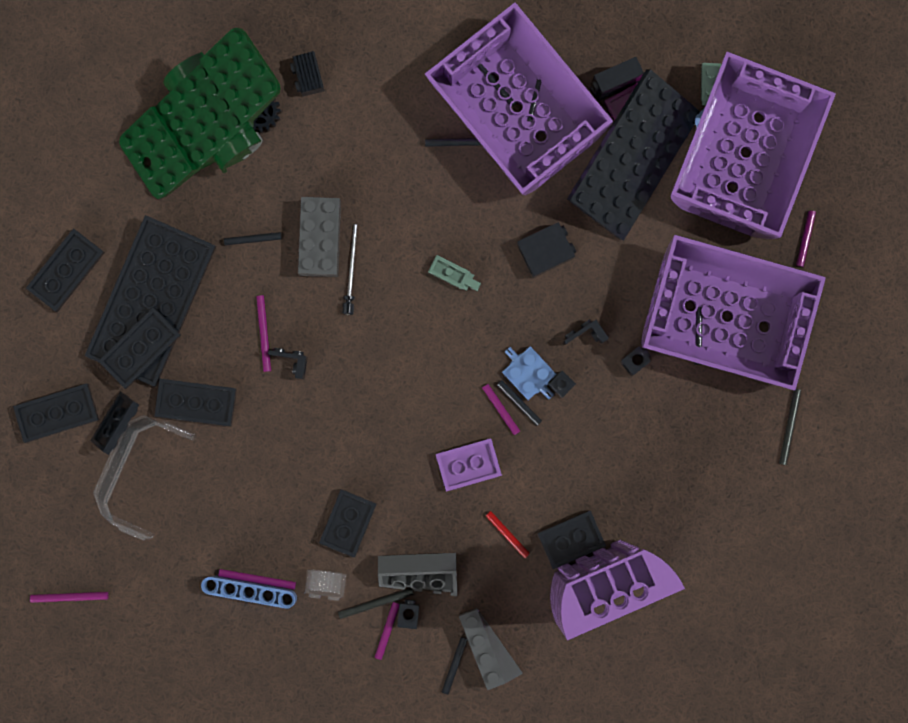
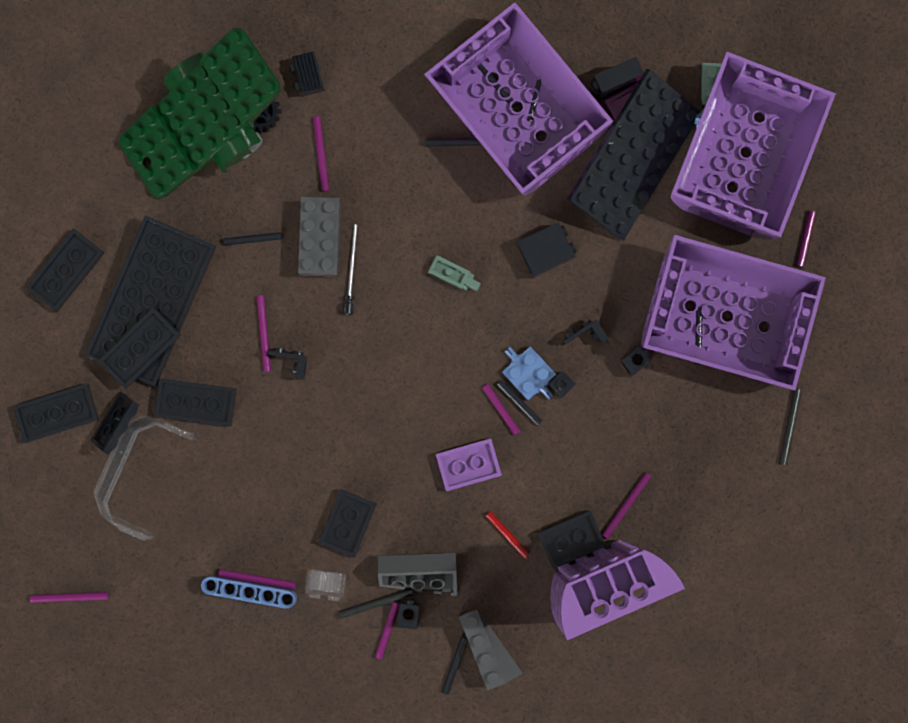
(320, 153): none -> magenta bar
(626, 505): none -> magenta bar

